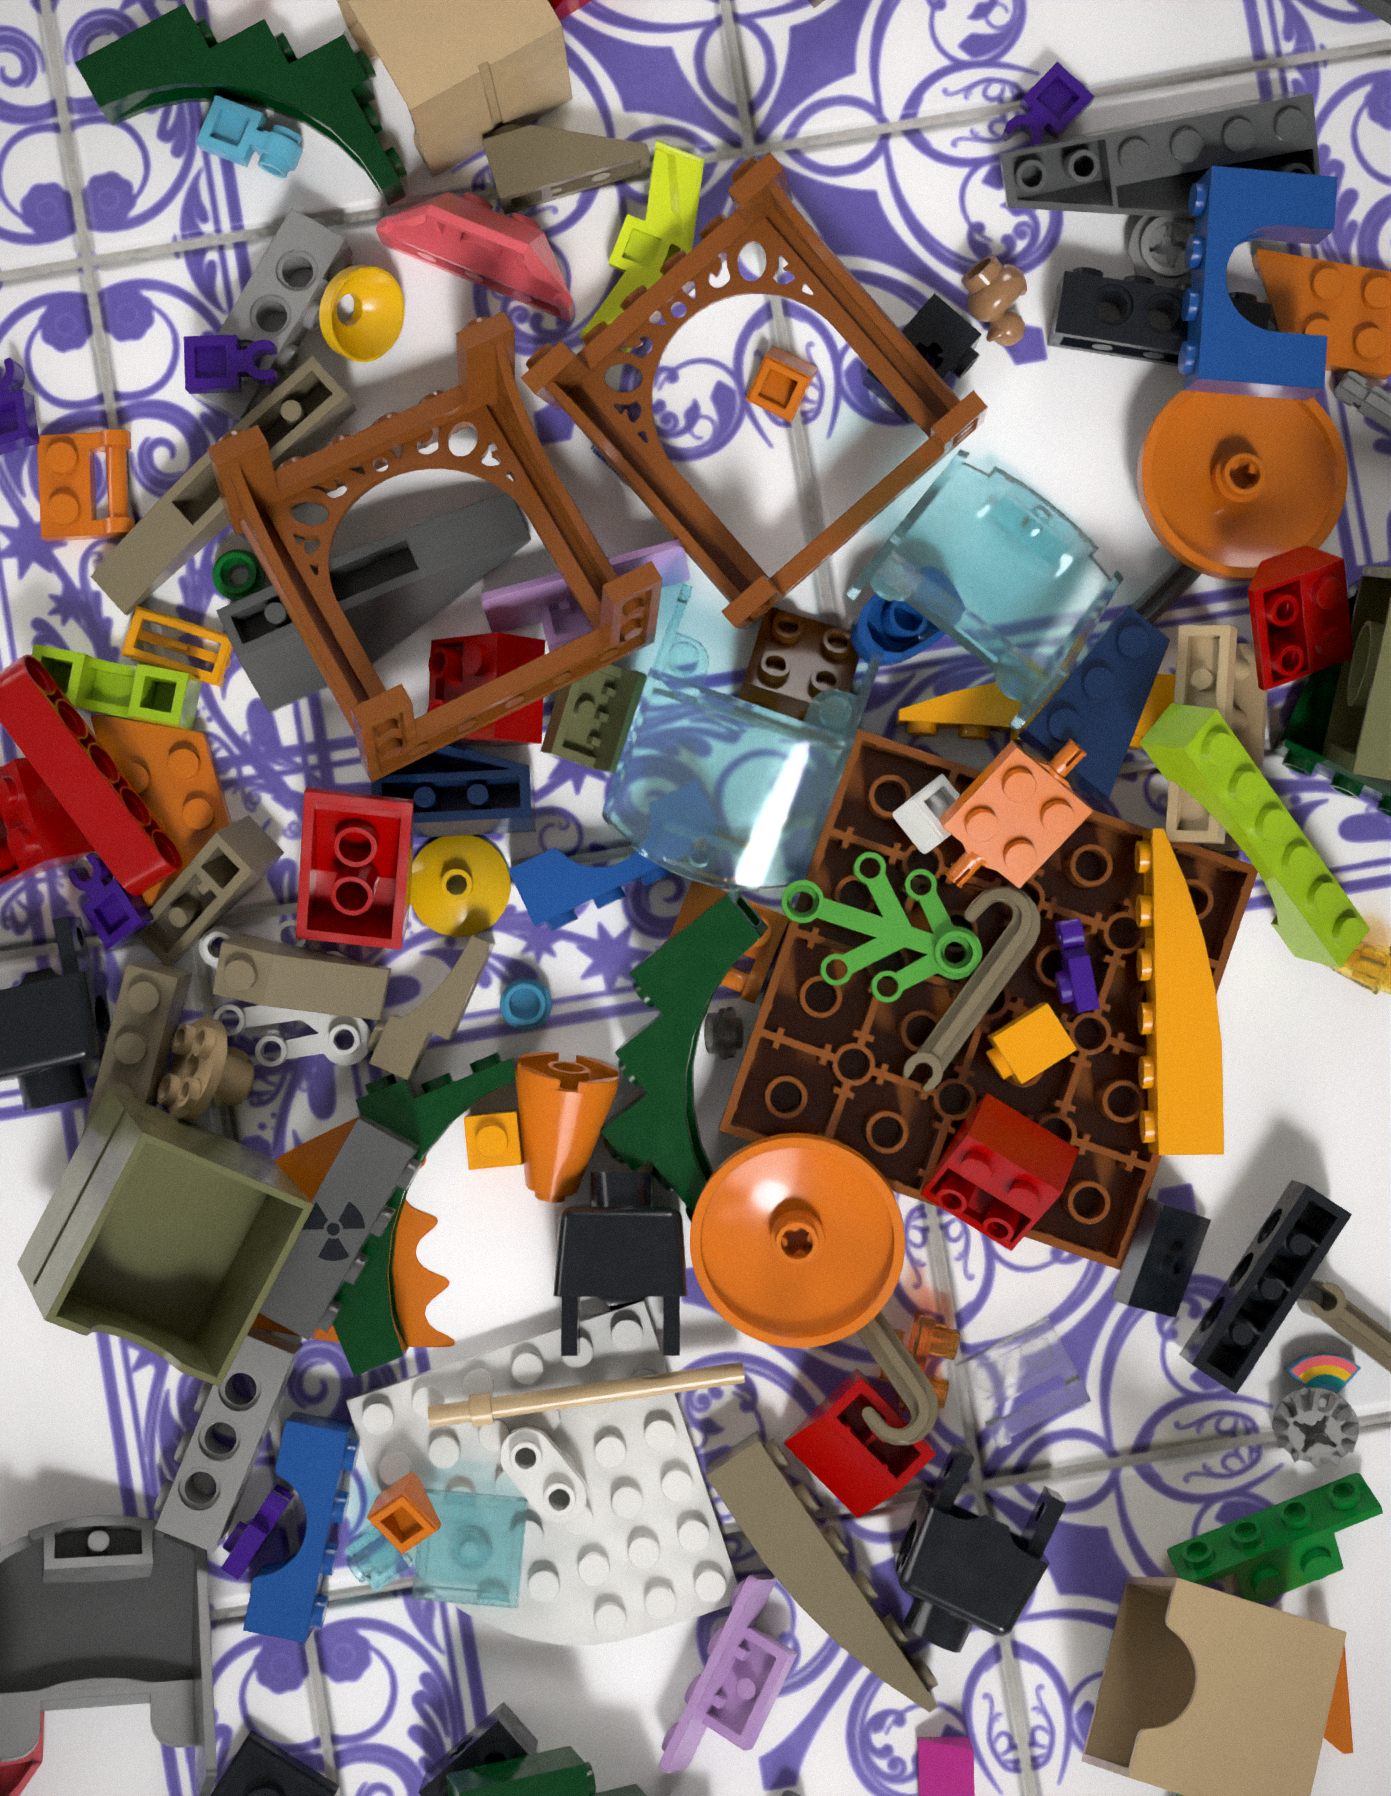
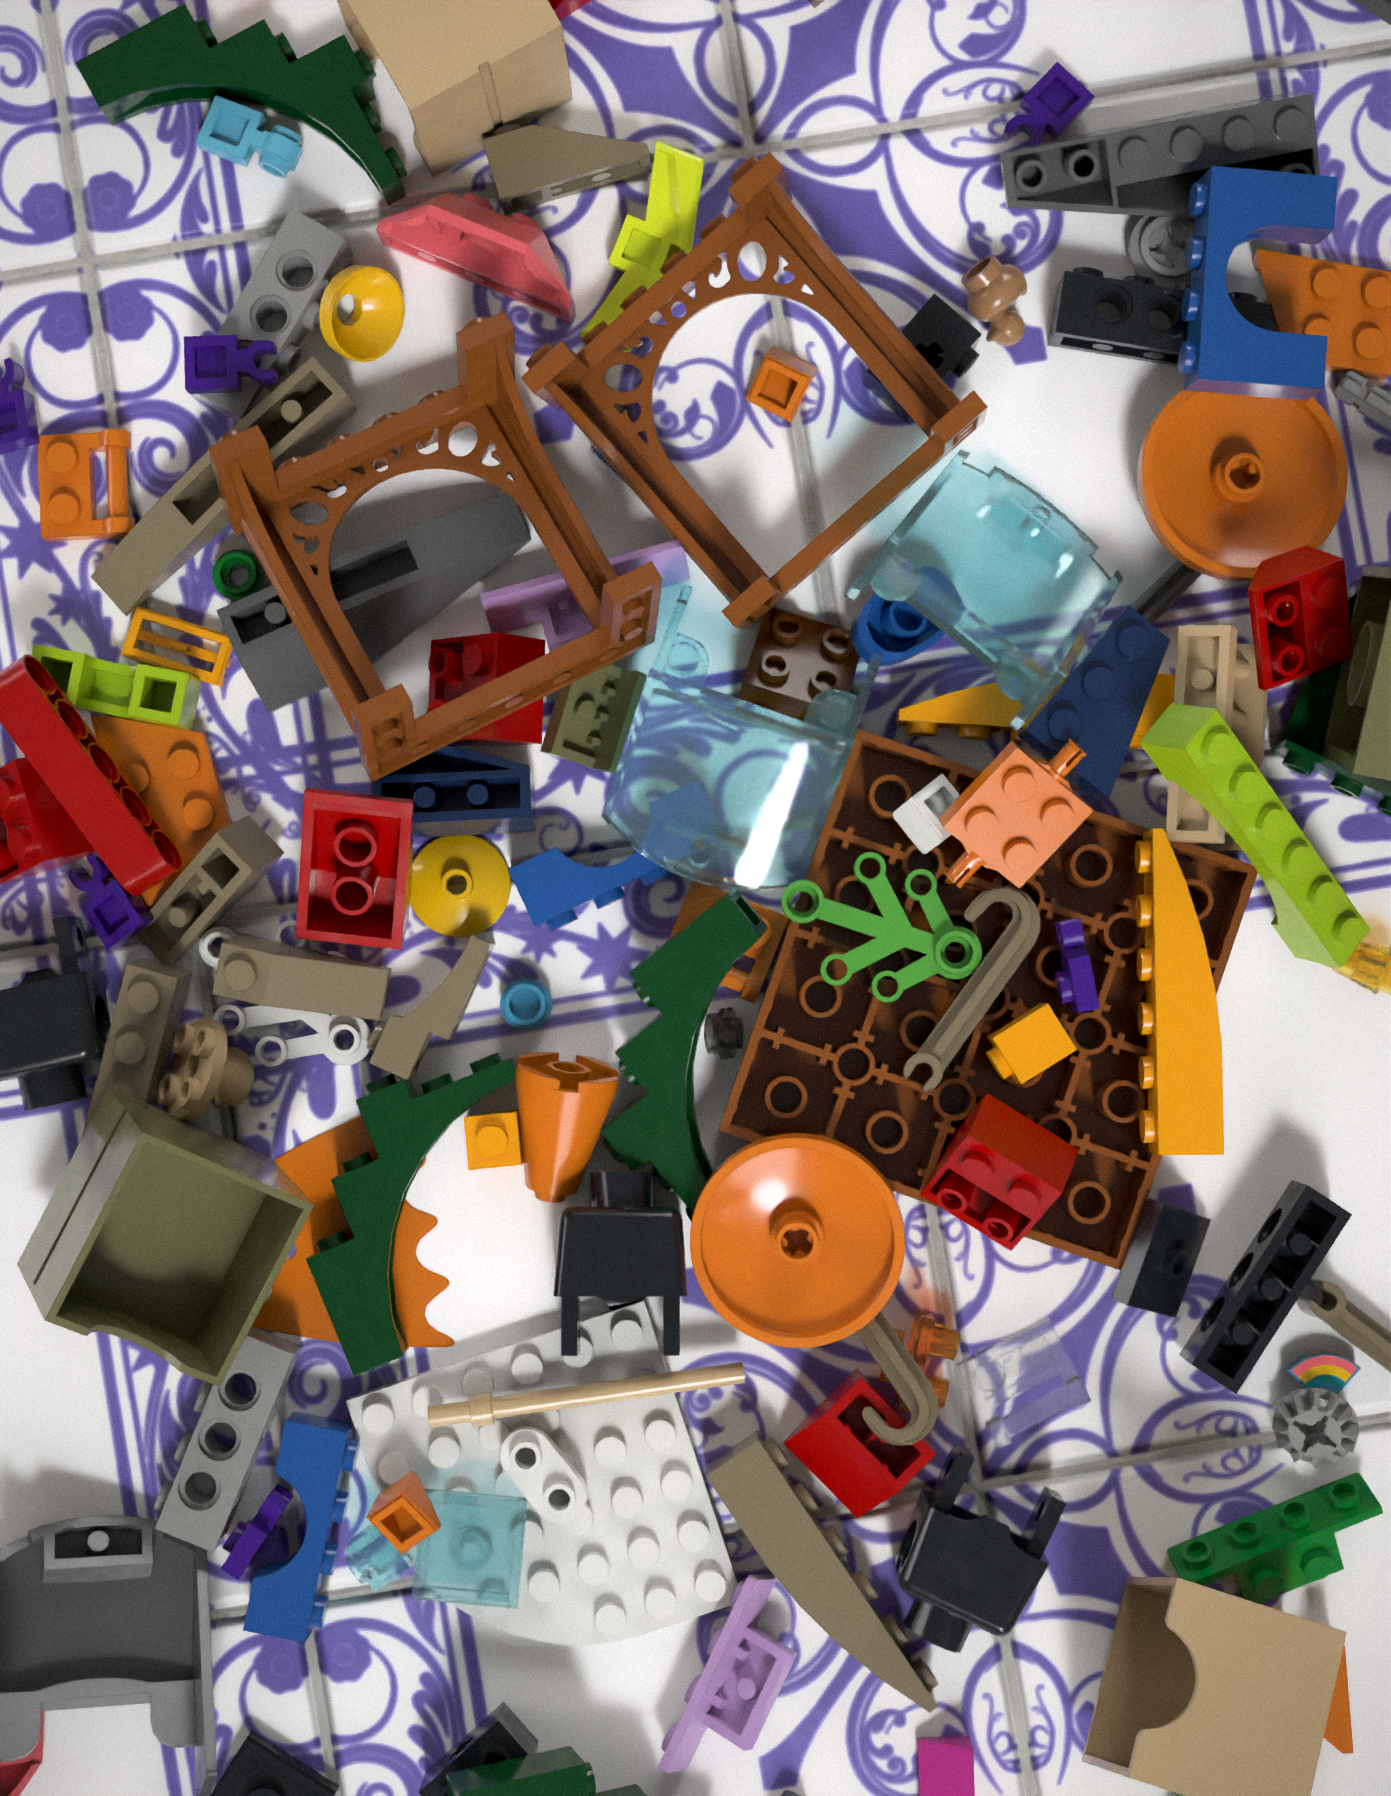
(344, 1215): dark grey brick -> none

